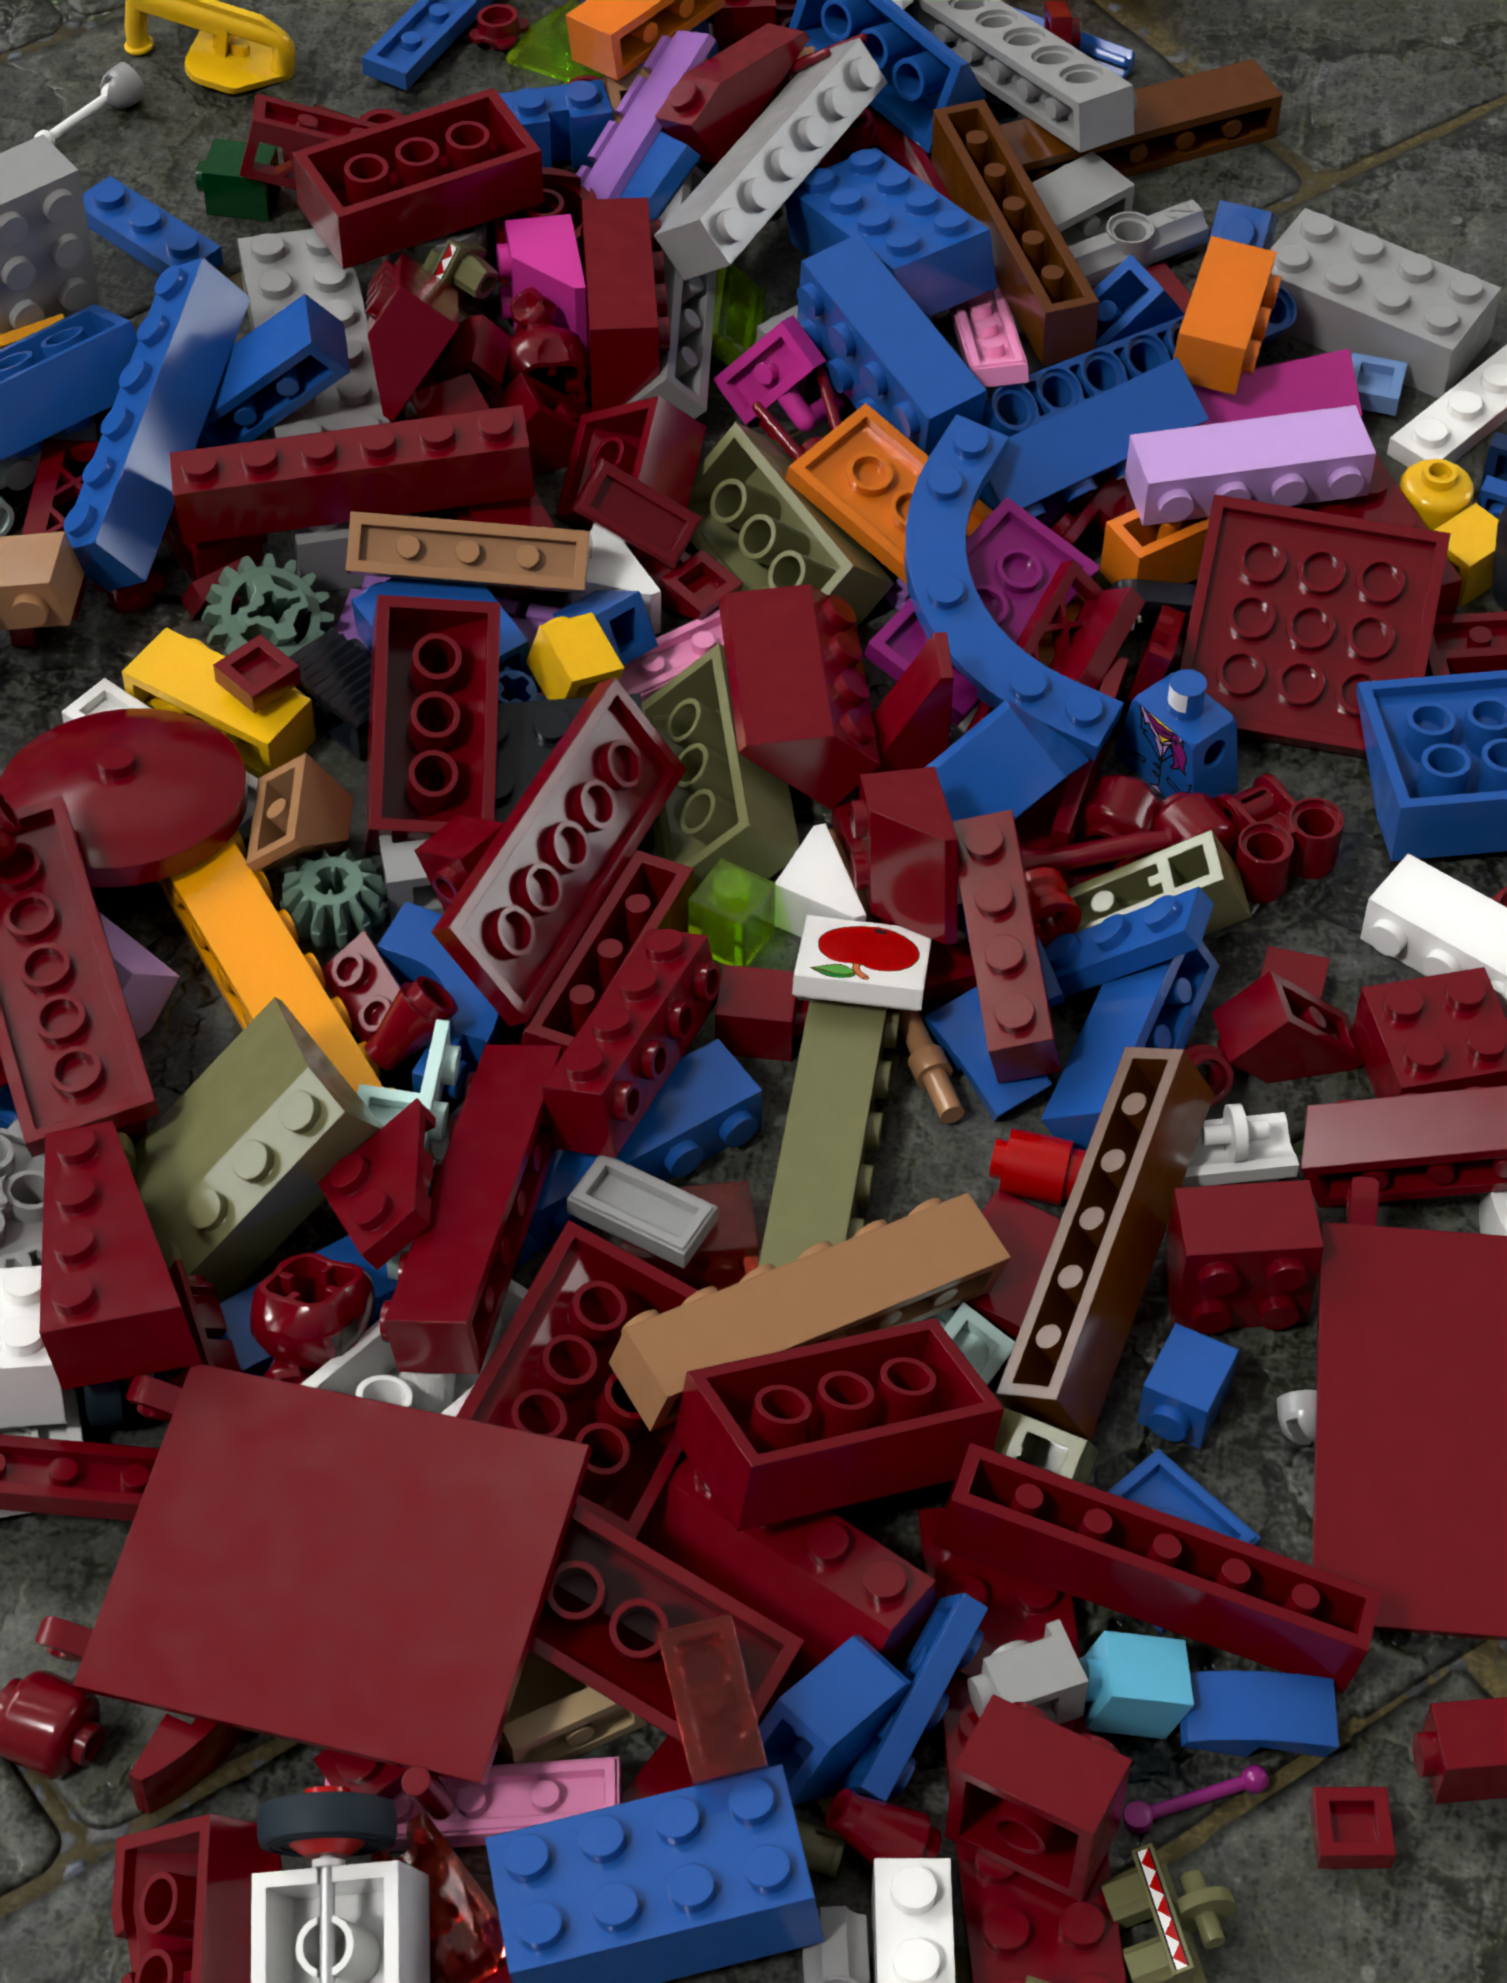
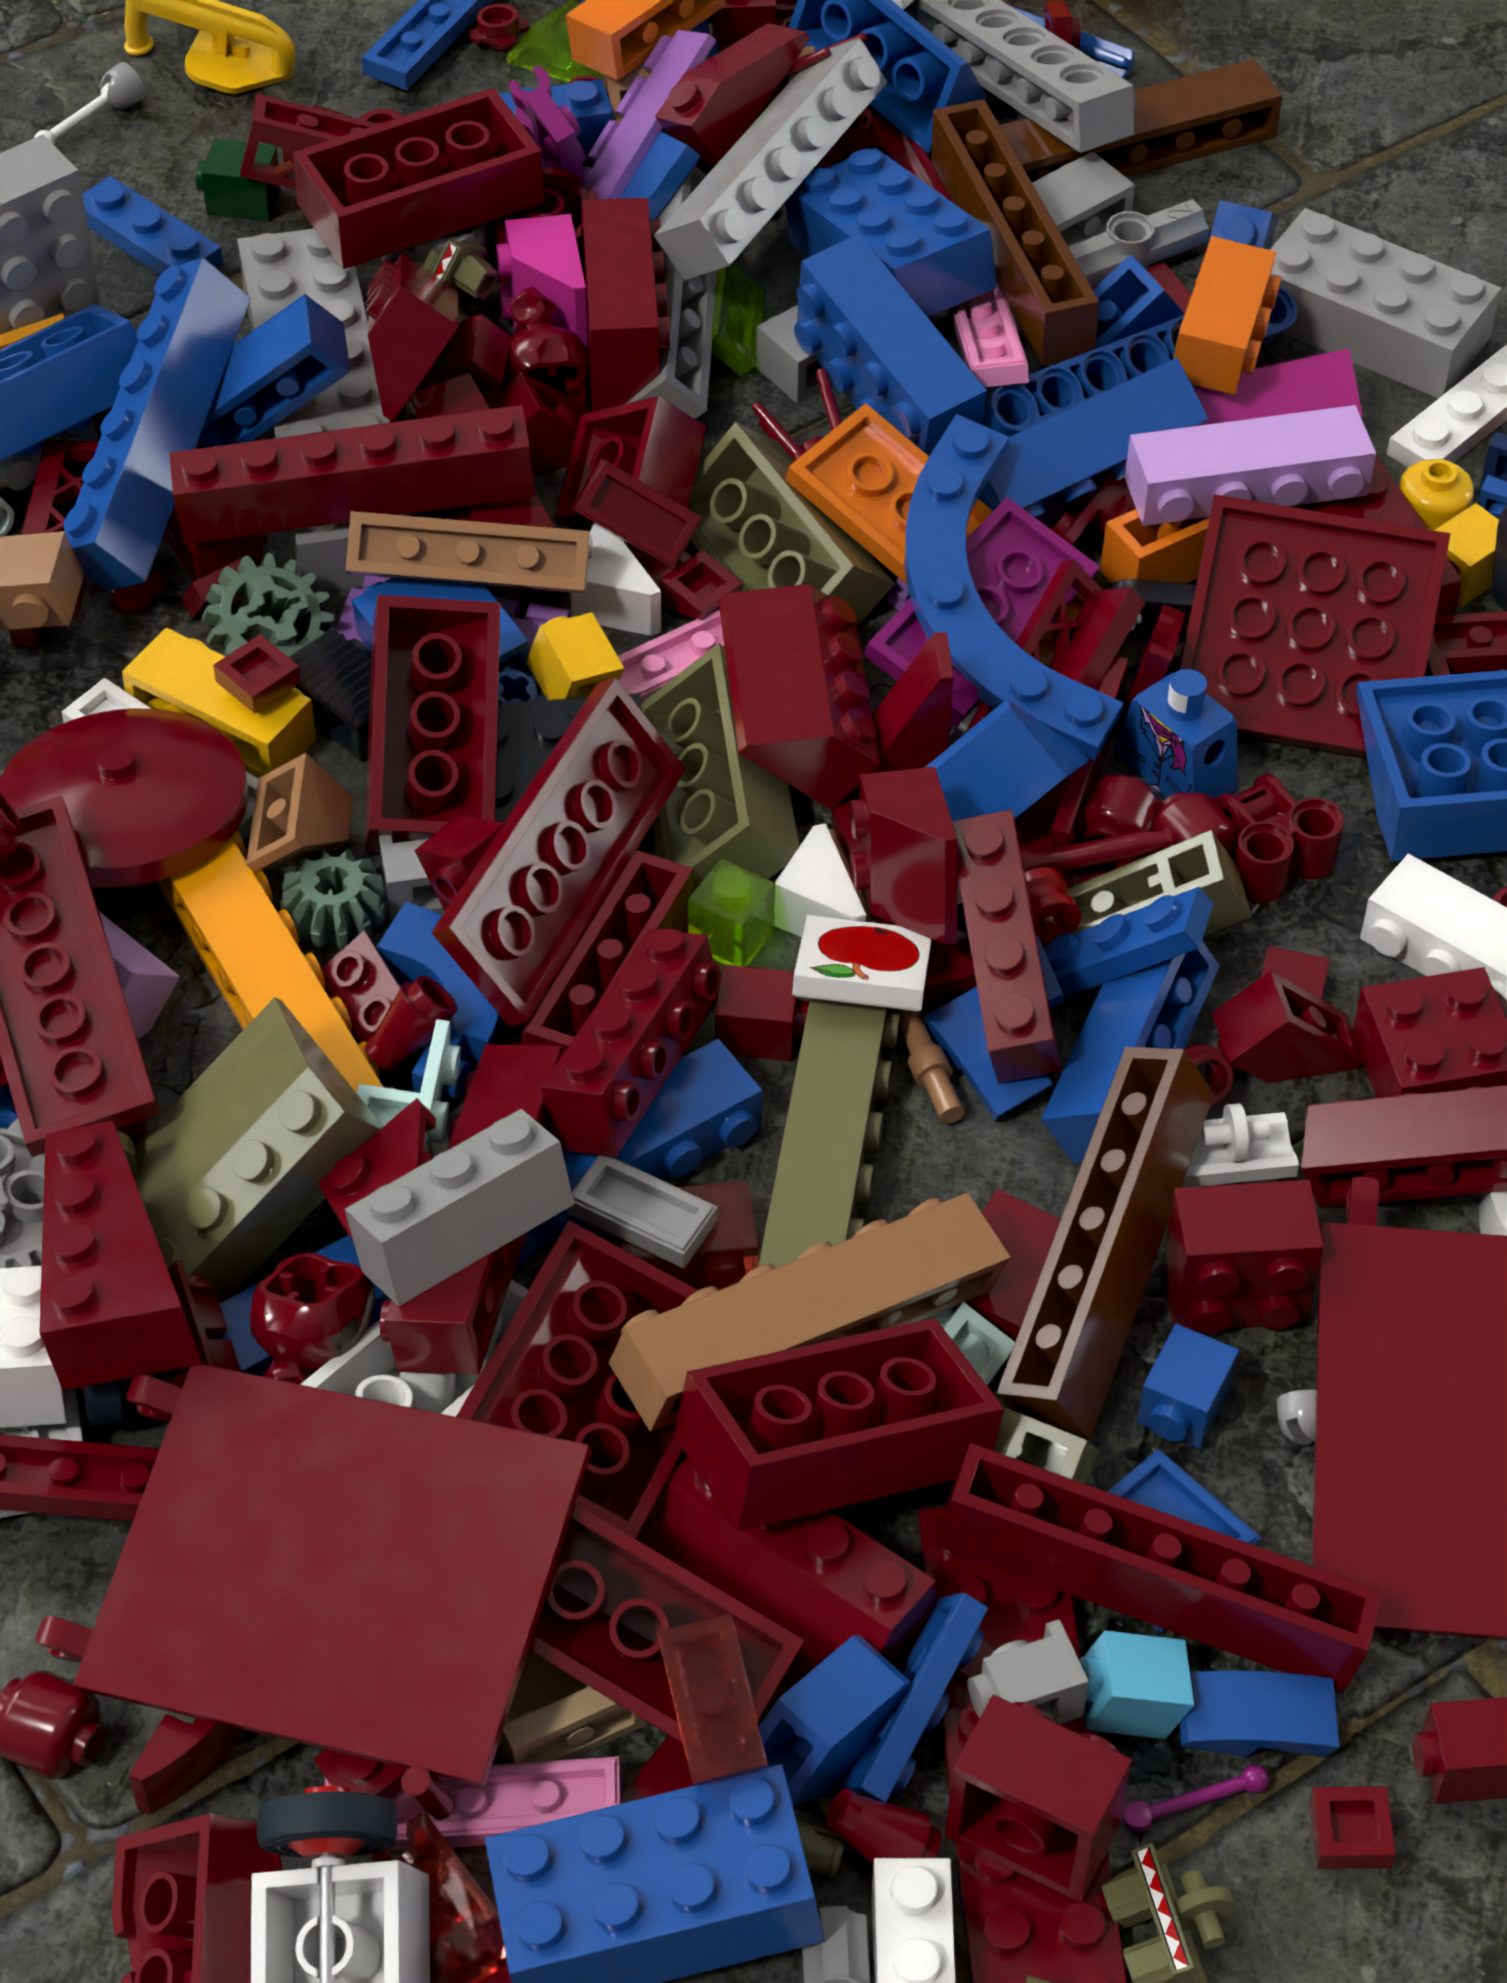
(459, 1206): none -> light grey brick
(549, 126): none -> magenta plate
(621, 619): blue brick -> none
(770, 375): dark pink plate -> none
(1036, 1166): red brick -> none
(1378, 382): medium blue plate -> none

